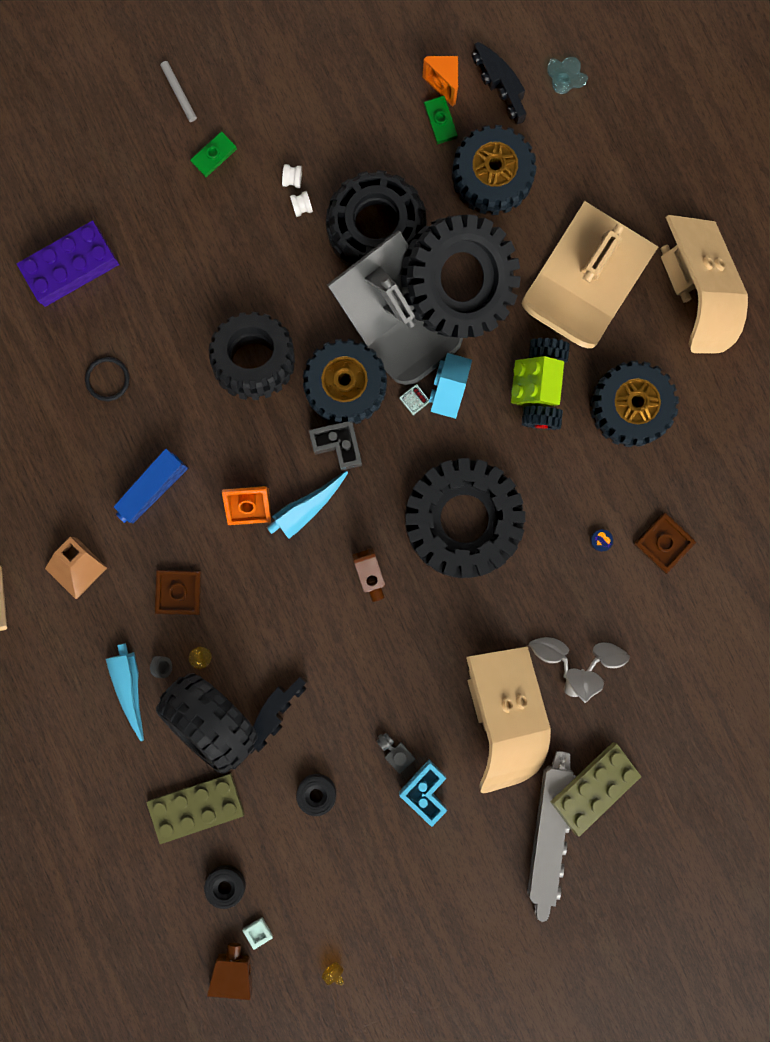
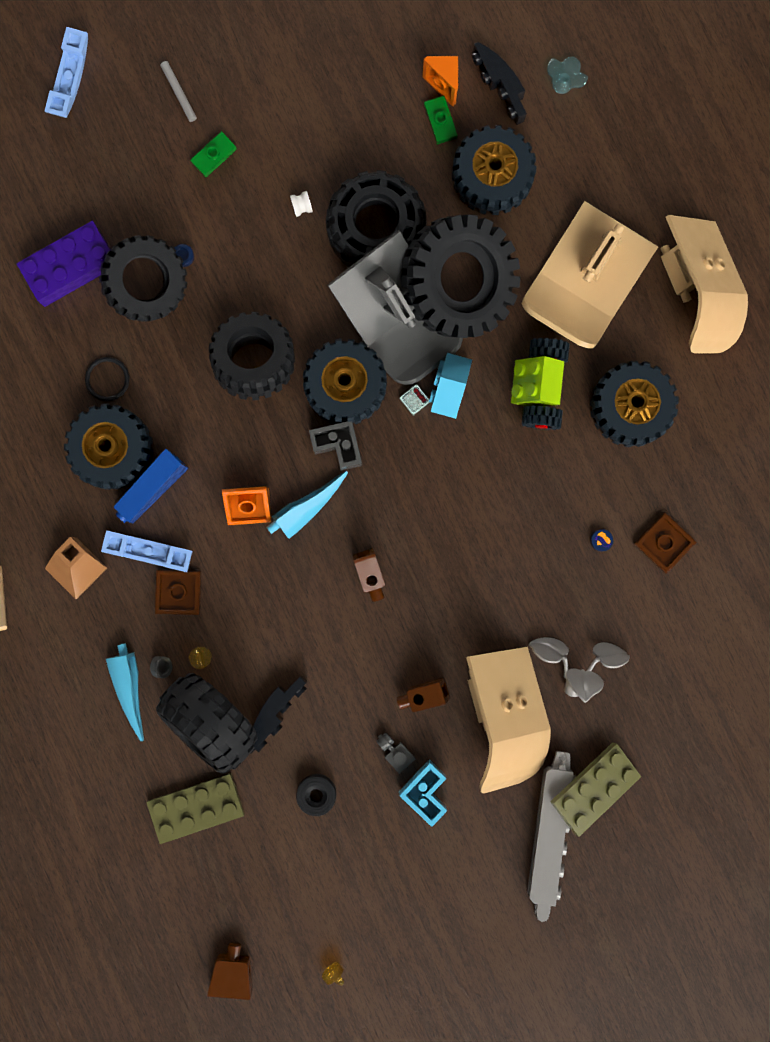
(69, 73): none -> light blue slope
(89, 444): none -> black wheel
(146, 551): none -> light blue slope
(169, 264): none -> black tyre
(186, 254): none -> dark blue tile
(218, 898): black tyre -> none
(257, 933): light aqua tile -> none
(292, 176): white wheel -> none
(434, 694): none -> reddish brown torso
(504, 518): black tyre -> none

